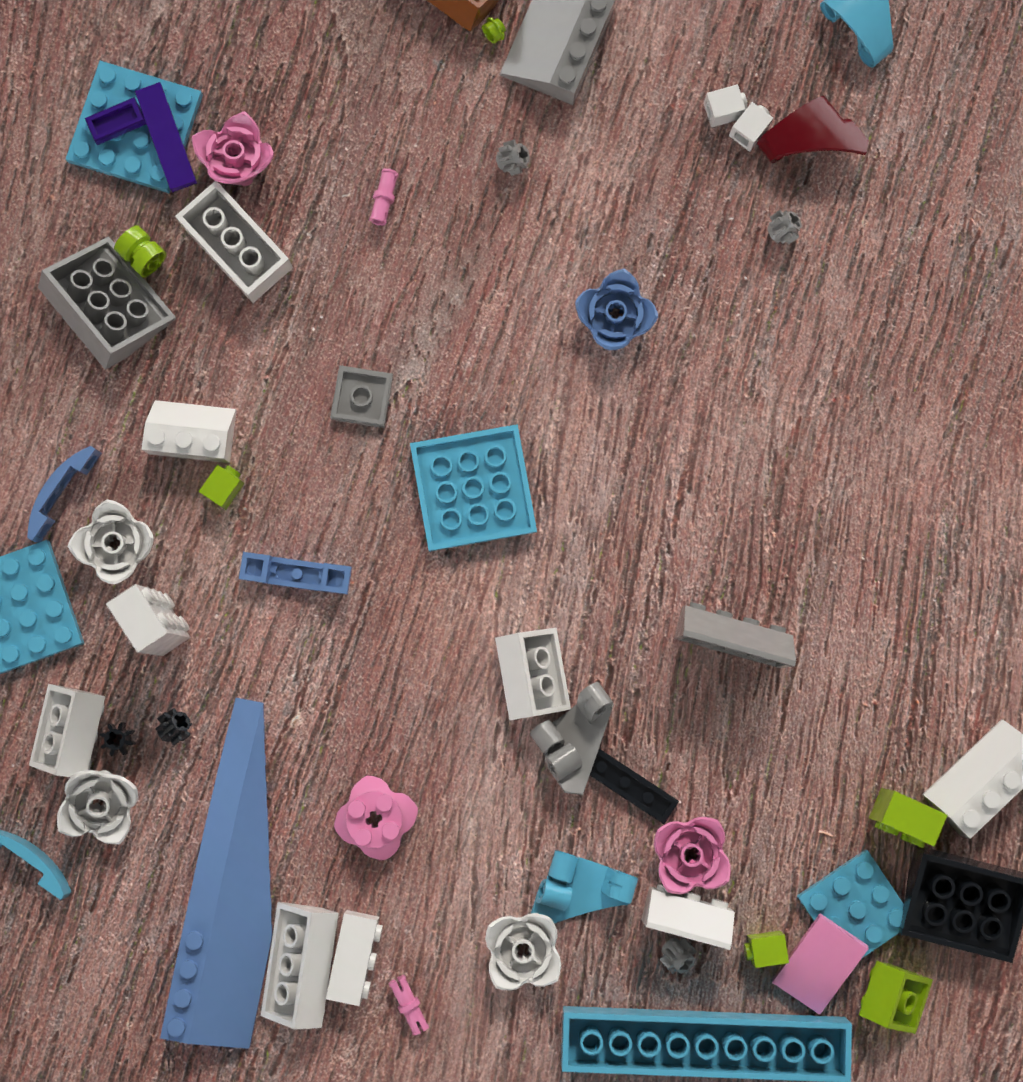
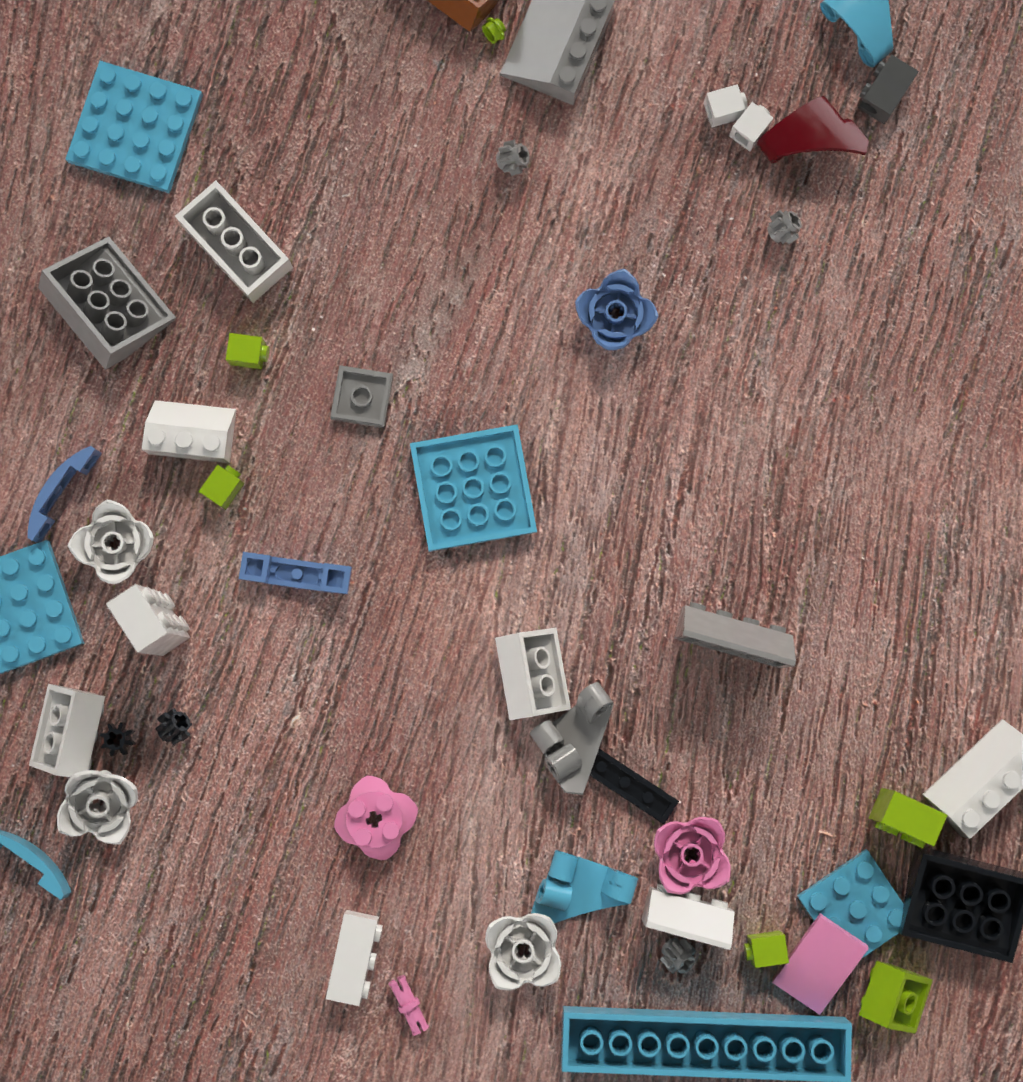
(115, 121): dark purple tile -> none
(136, 247): lime wheel -> none
(166, 137): dark purple tile -> none
(230, 900): medium blue wedge -> none
(238, 137): bright pink brick -> none
(246, 351): none -> lime brick
(299, 965): white slope -> none
(383, 197): bright pink pin -> none
(888, 88): none -> dark grey brick

